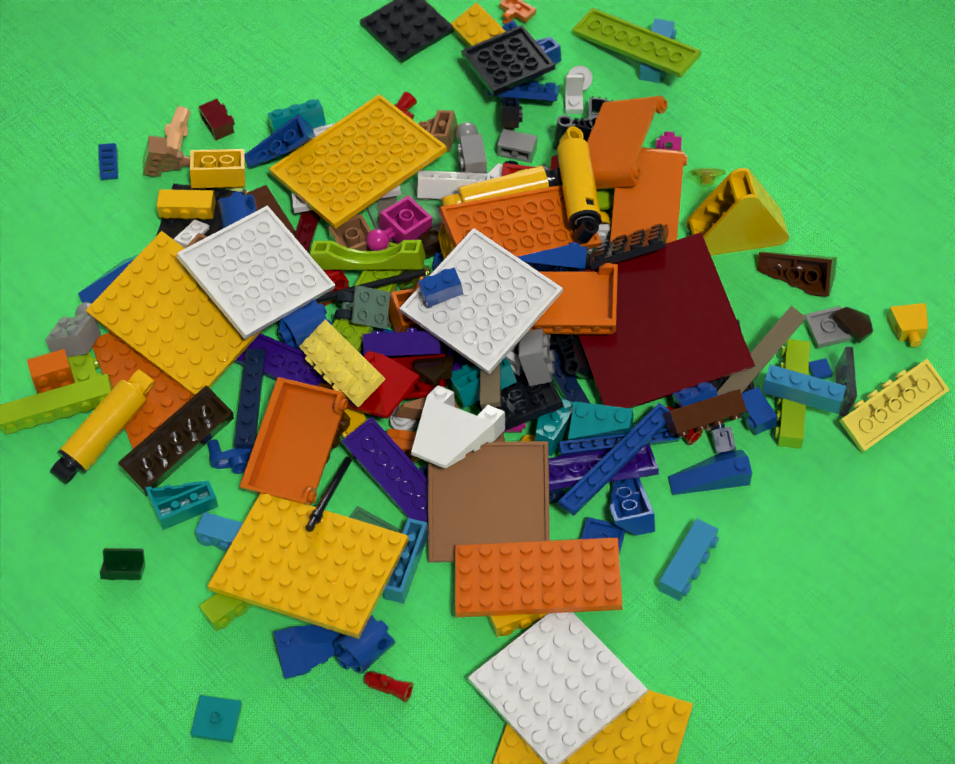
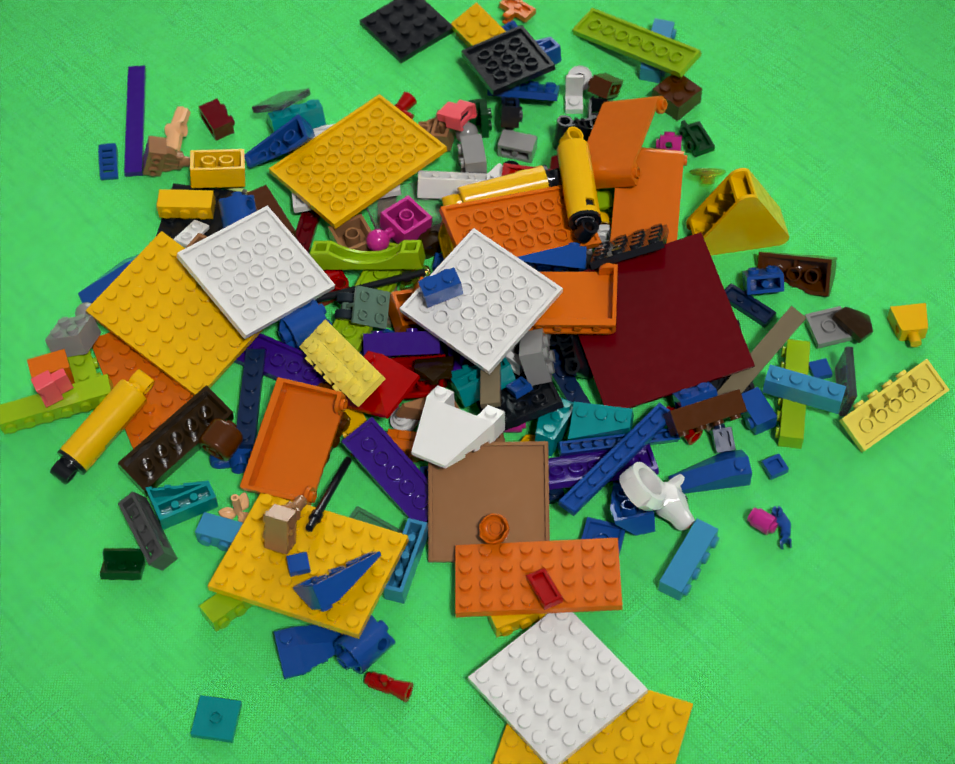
(52, 386): none -> coral piece
(135, 121): none -> dark purple tile
(147, 531): none -> dark grey brick
(221, 439): none -> reddish brown head
(239, 504): none -> light nougat plant
(281, 100): none -> tile
(281, 525): none -> medium nougat brick
(298, 564): none -> blue tile
(326, 589): none -> blue wedge
(457, 114): none -> coral piece
(482, 117): none -> dark green bracket
(494, 529): none -> orange hair
(519, 387): none -> blue tile
(544, 588): none -> red tile
(605, 85): none -> reddish brown brick
(651, 493): none -> white animal
(680, 94): none -> reddish brown brick
(696, 138): none -> dark green bracket
(749, 306): none -> dark blue tile
(762, 521): none -> dark pink brick
(763, 280): none -> blue brick
(774, 466): none -> blue plate
(784, 524): none -> blue arm

